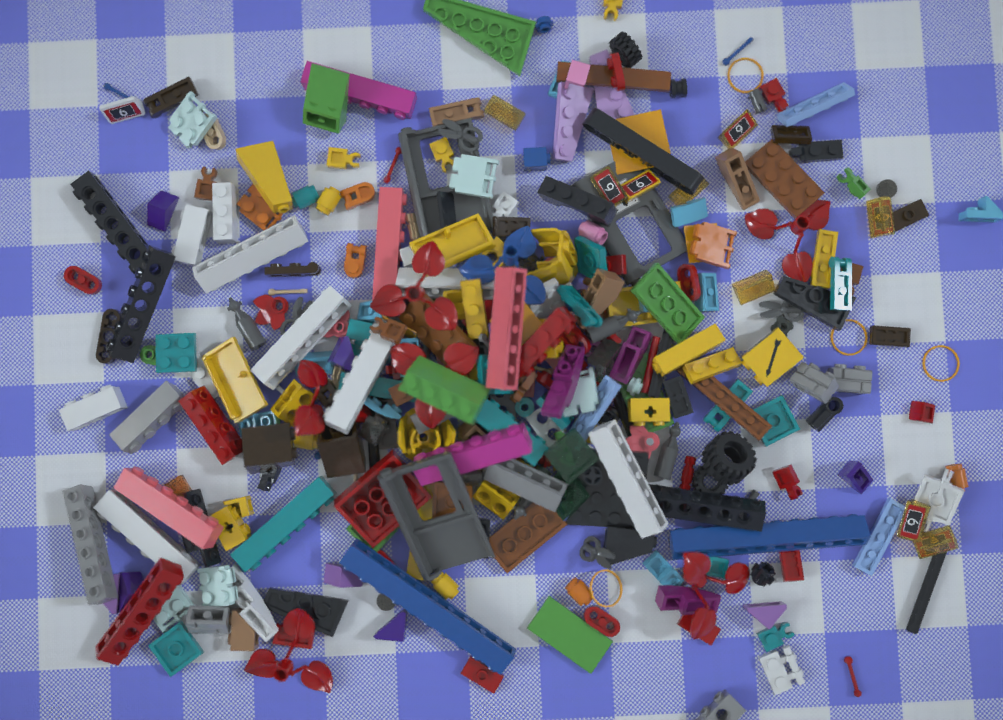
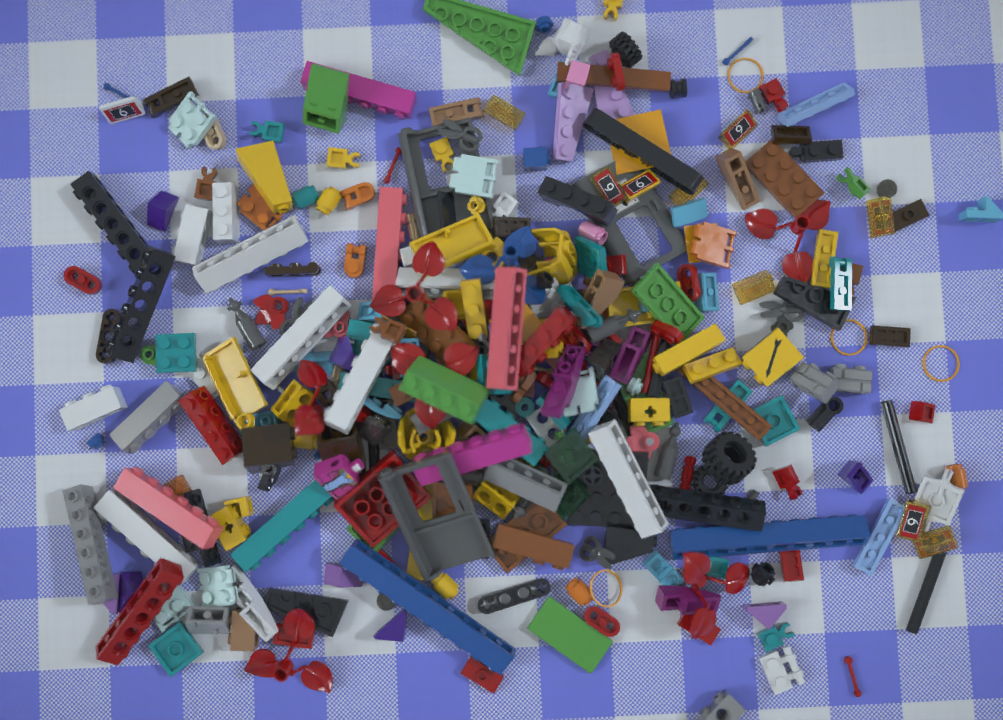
(95, 442): none -> blue plate
(240, 421): none -> yellow plate
(270, 131): none -> teal plate
(338, 474): none -> dark pink torso
(480, 205): none -> yellow plate
(515, 598): none -> black beam
(533, 545): none -> dark orange brick
(544, 280): none -> black plate
(568, 40): none -> white helmet
(666, 331): none -> red plate
(898, 447): none -> black axle

